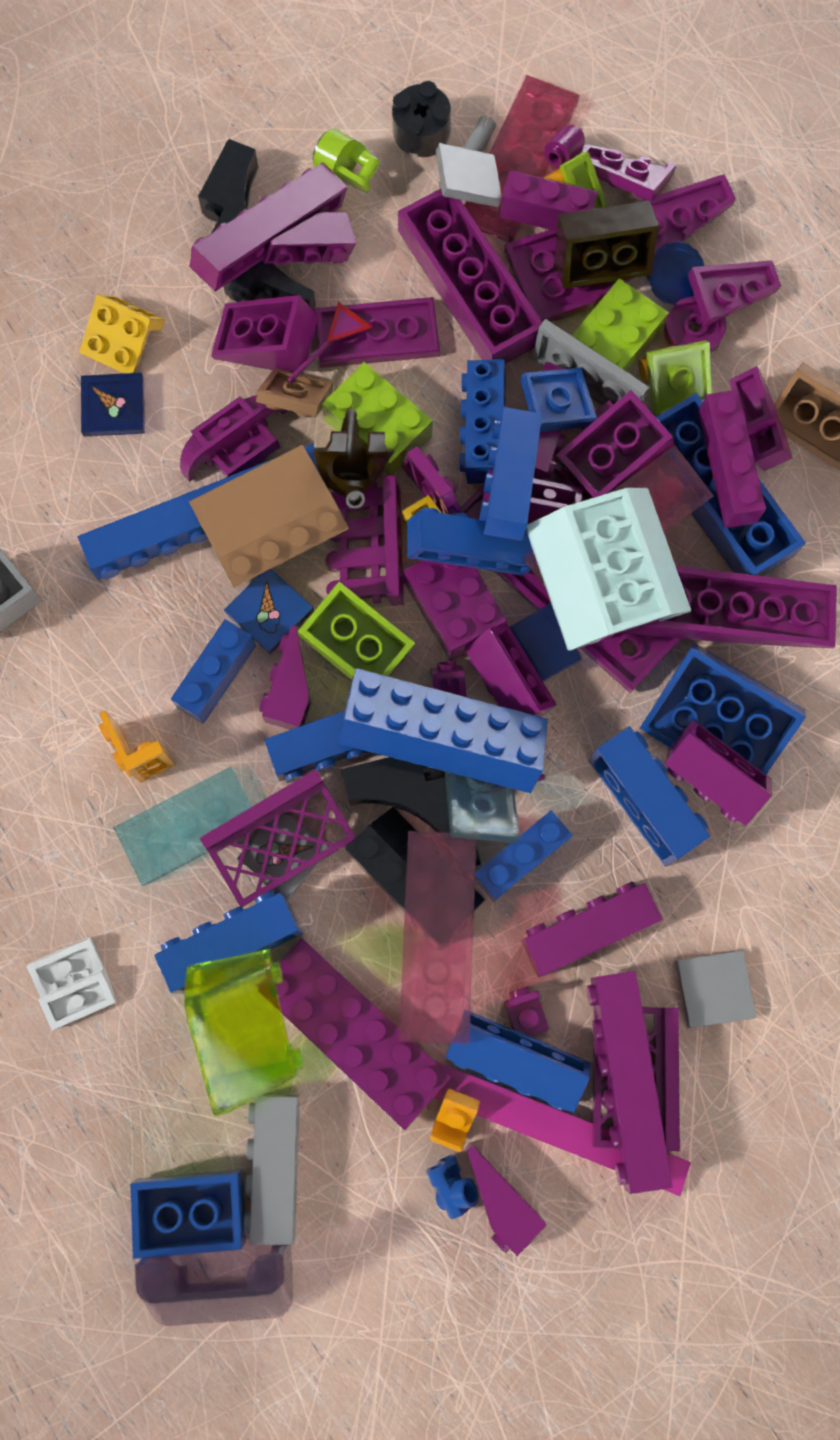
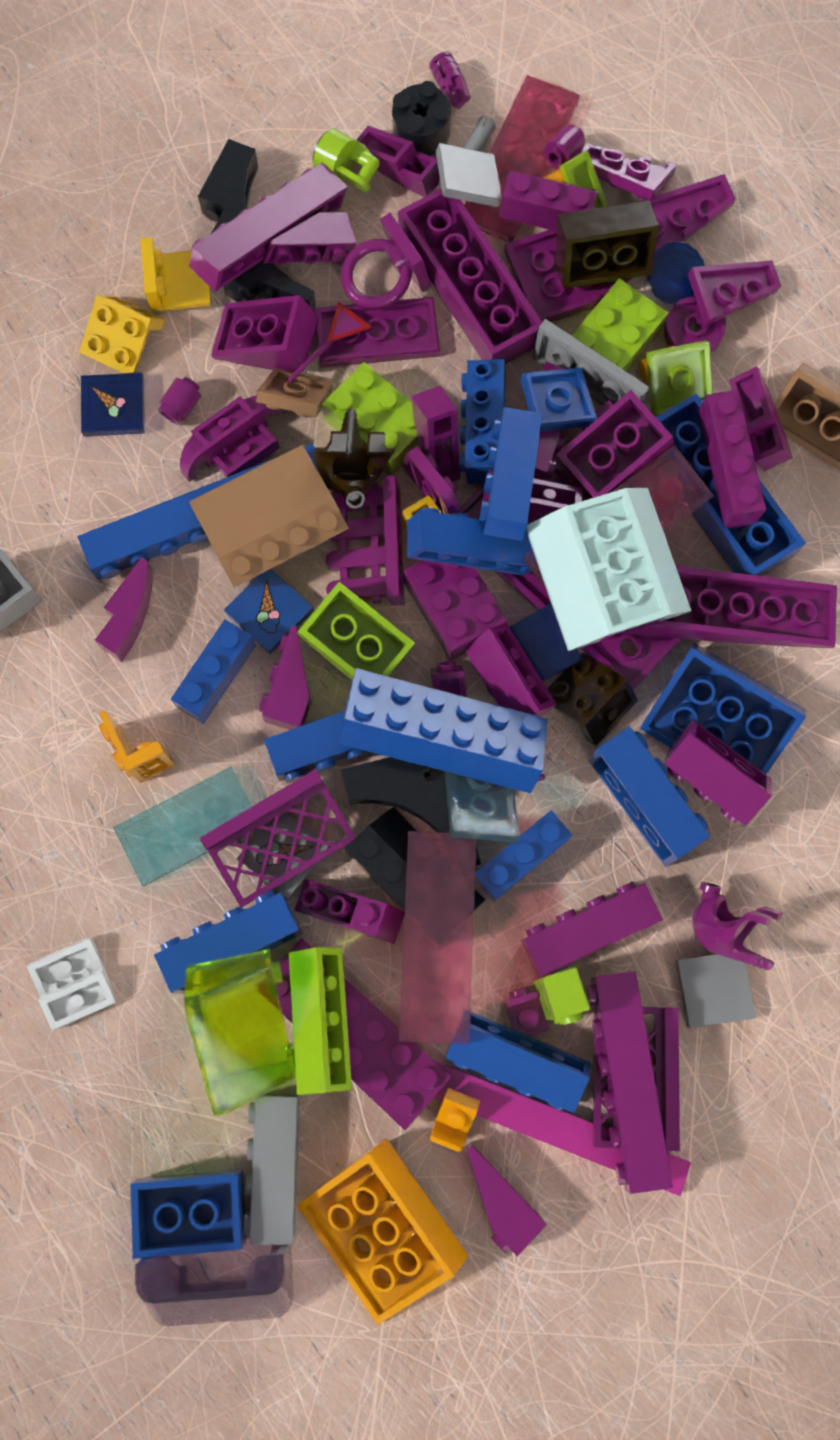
(127, 611): none -> magenta slope
(170, 280): none -> yellow bracket
(179, 400): none -> magenta brick
(319, 1021): none -> lime brick
(350, 911): none -> magenta slope
(383, 1232): none -> light orange slope
(401, 161): none -> magenta slope
(401, 255): none -> magenta tile
(438, 430): none -> magenta slope
(450, 78): none -> magenta hinge
(453, 1192): blue plate -> none
(562, 996): none -> lime brick
(593, 697): none -> dark brown bracket
(723, 932): none -> magenta piece

